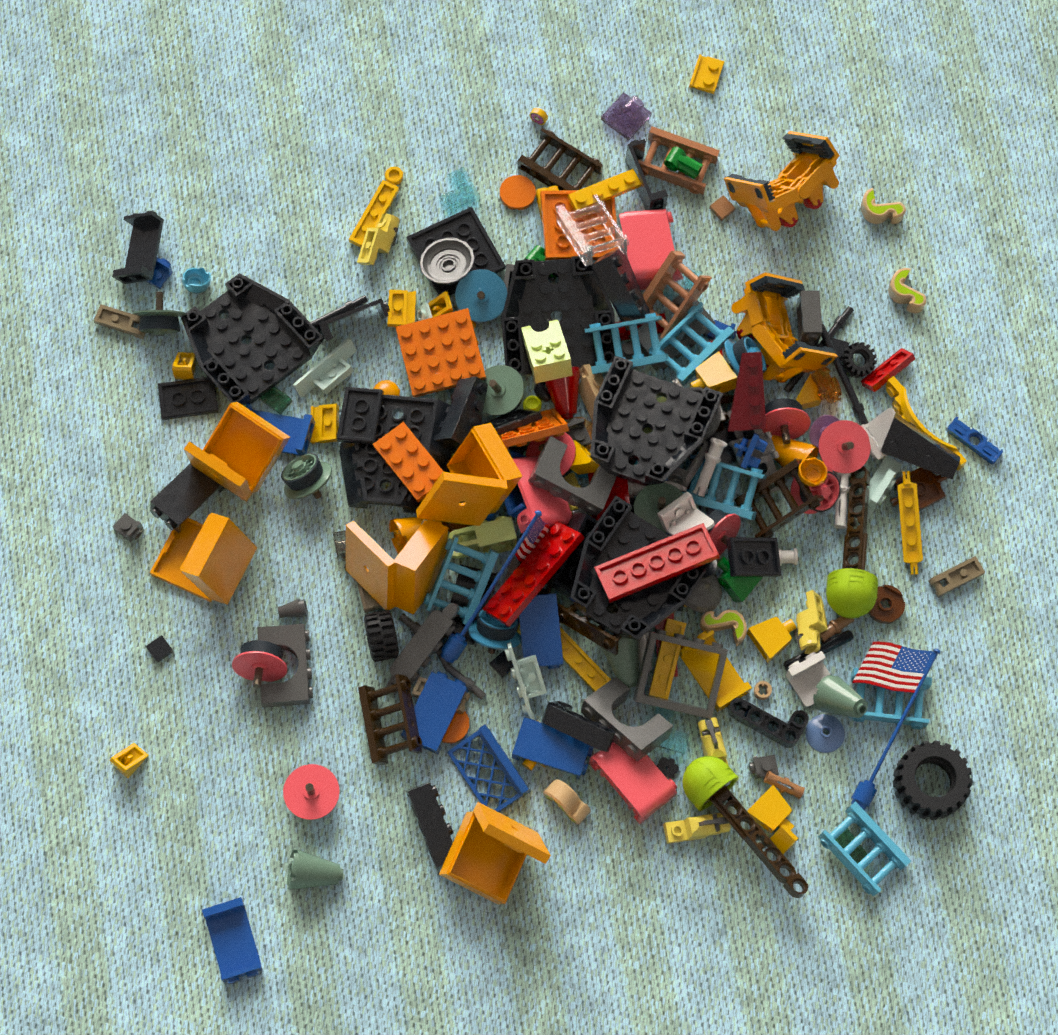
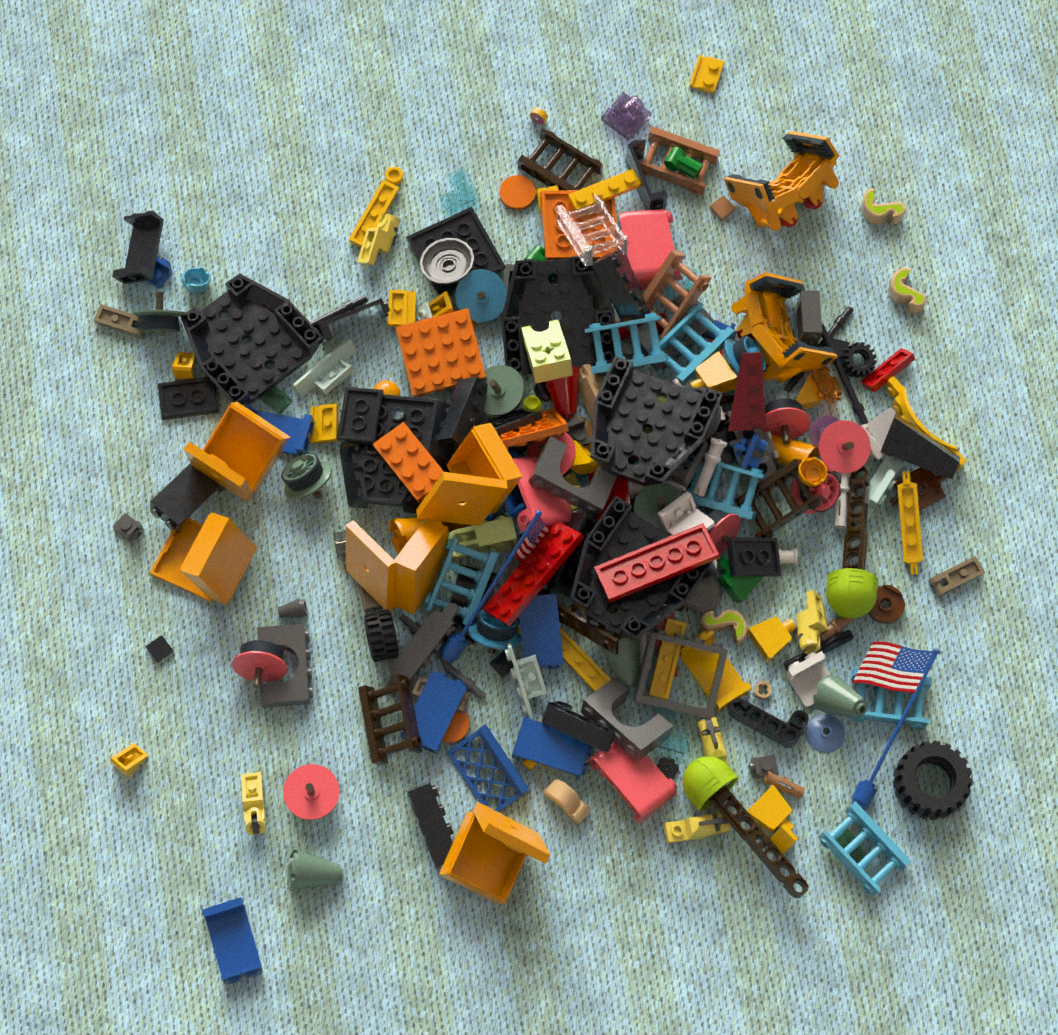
(253, 803): none -> light yellow plate
(964, 433): blue piece -> none

